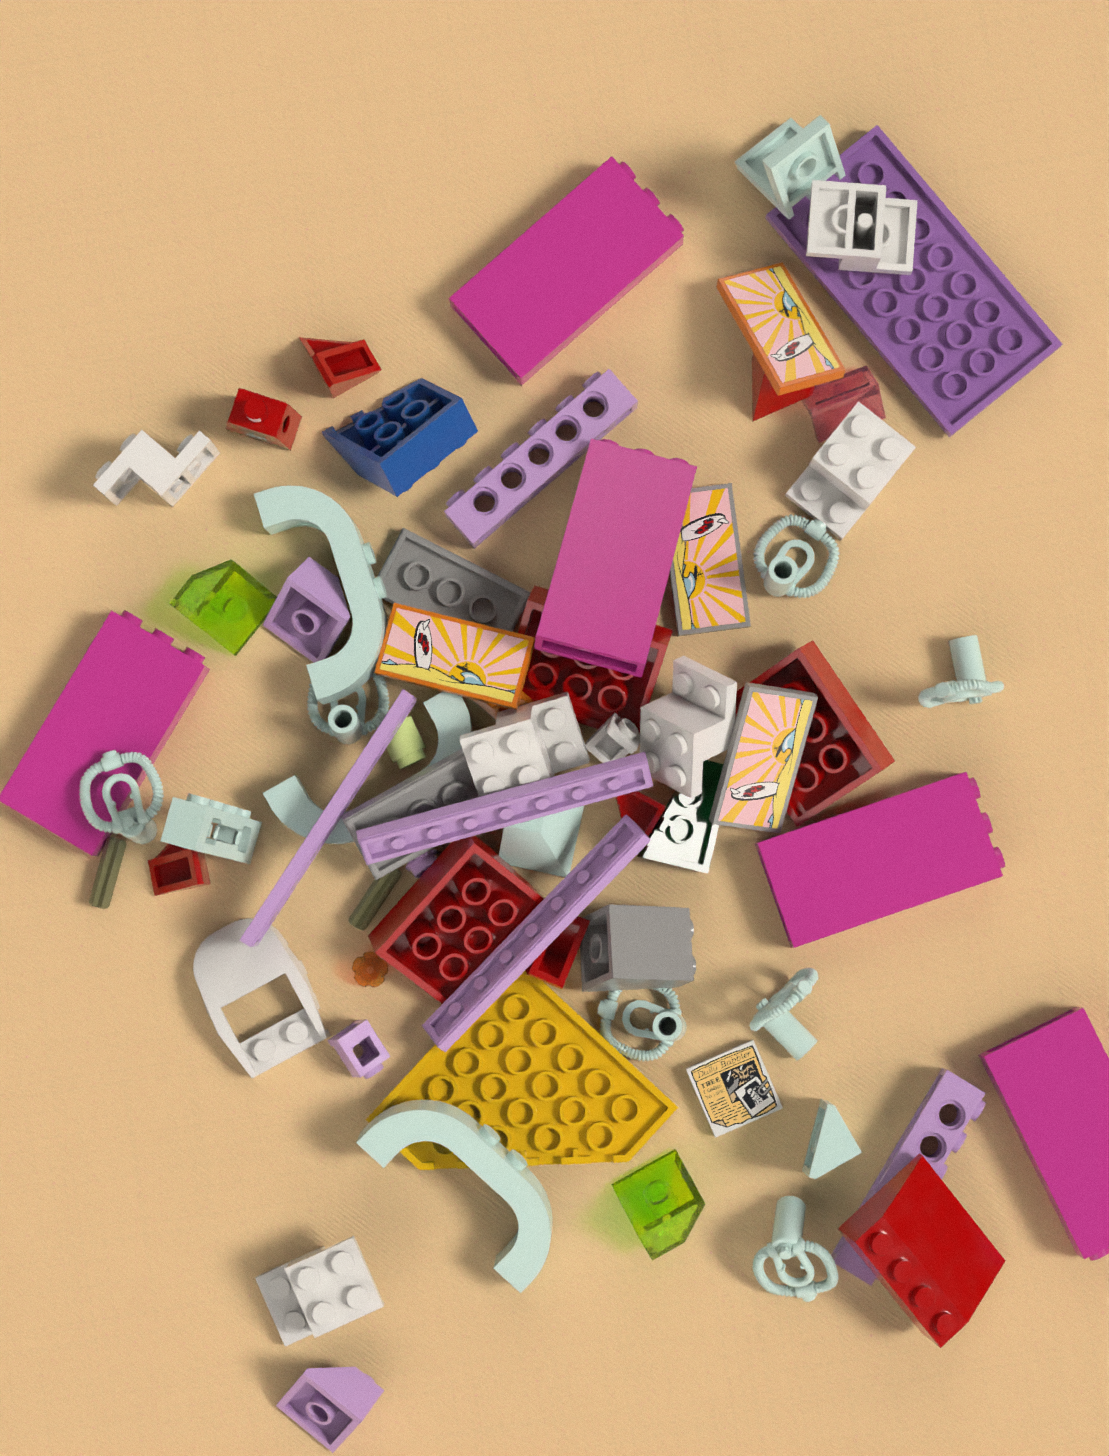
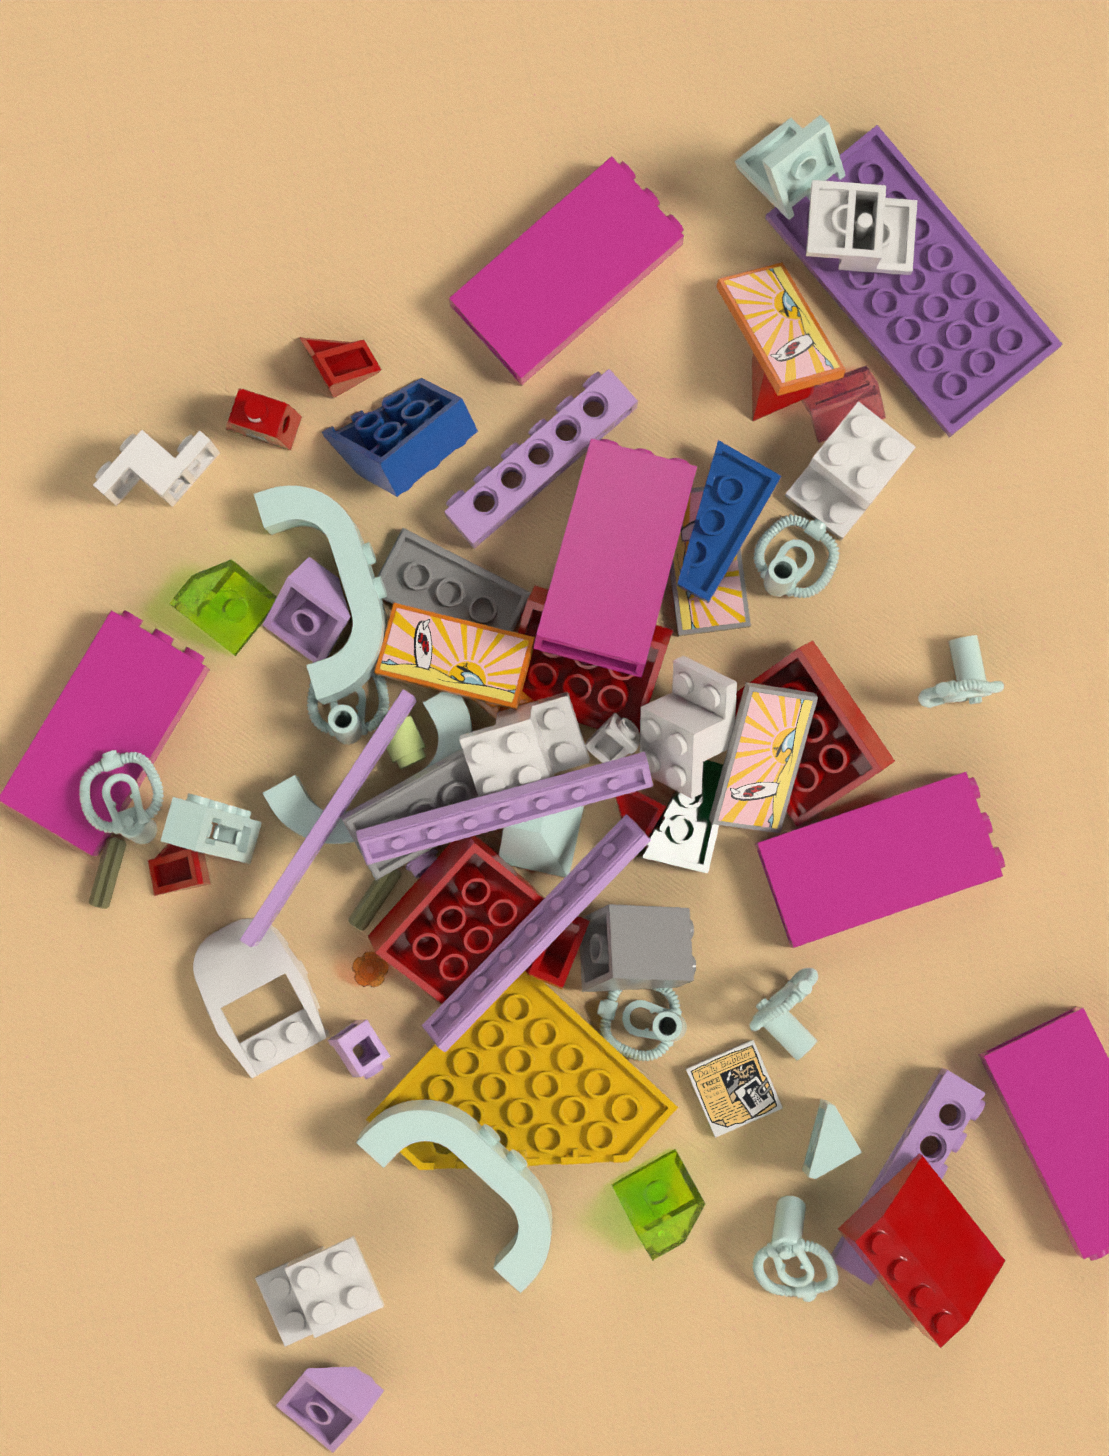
(727, 511): none -> blue wing

